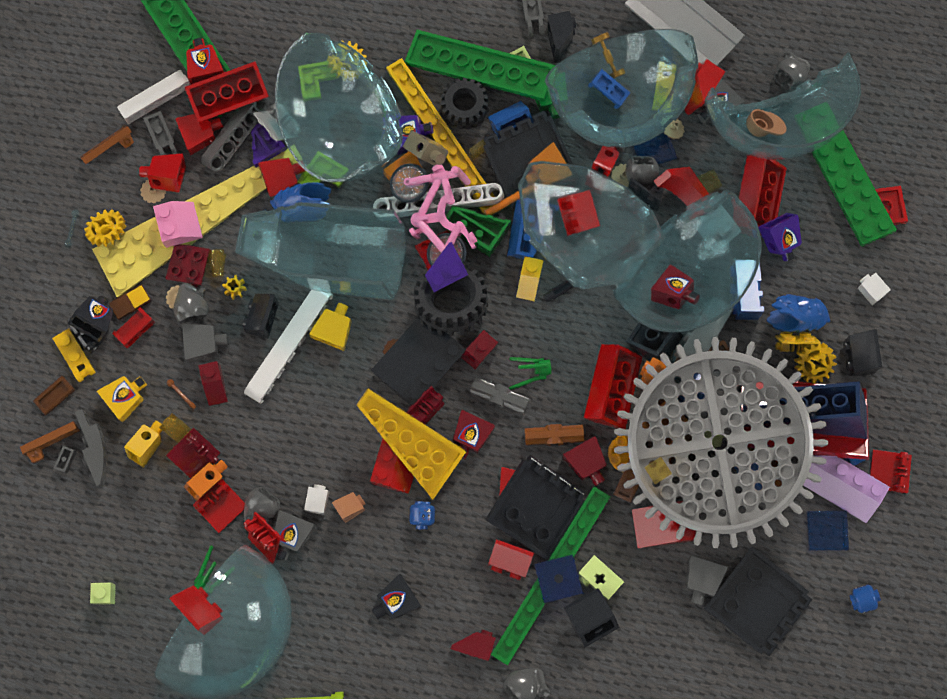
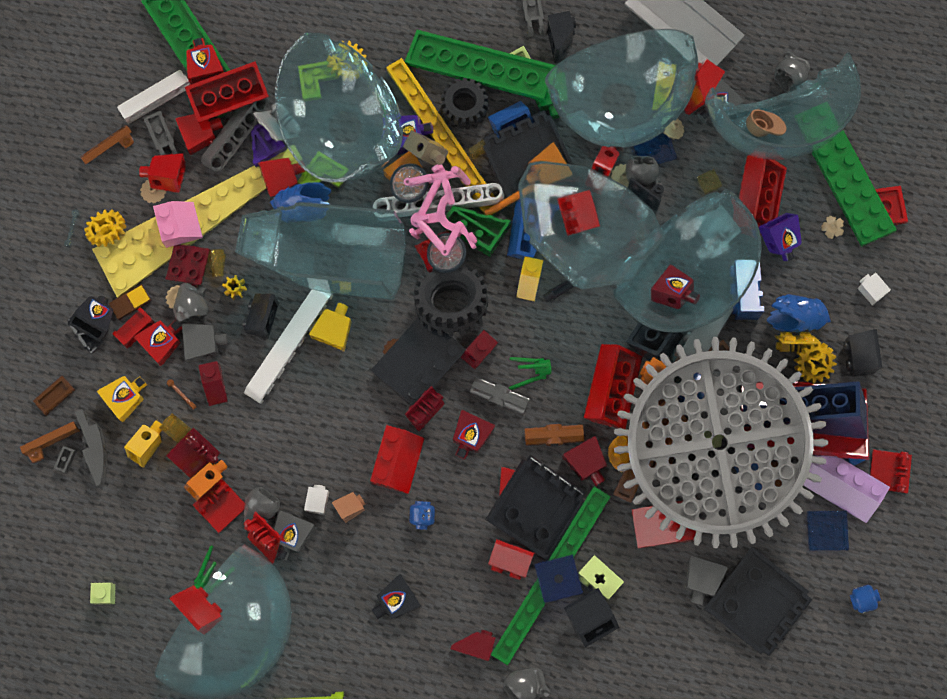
(73, 354): yellow plate -> none
(160, 340): none -> red torso
(420, 448): yellow wing -> none
(446, 269): dark purple wing -> none
(607, 54): pearl gold wheel -> none
(609, 88): blue hinge -> none
(658, 470): clear yellow tile -> none
(682, 183): red arch -> none
(833, 227): none -> tan plant

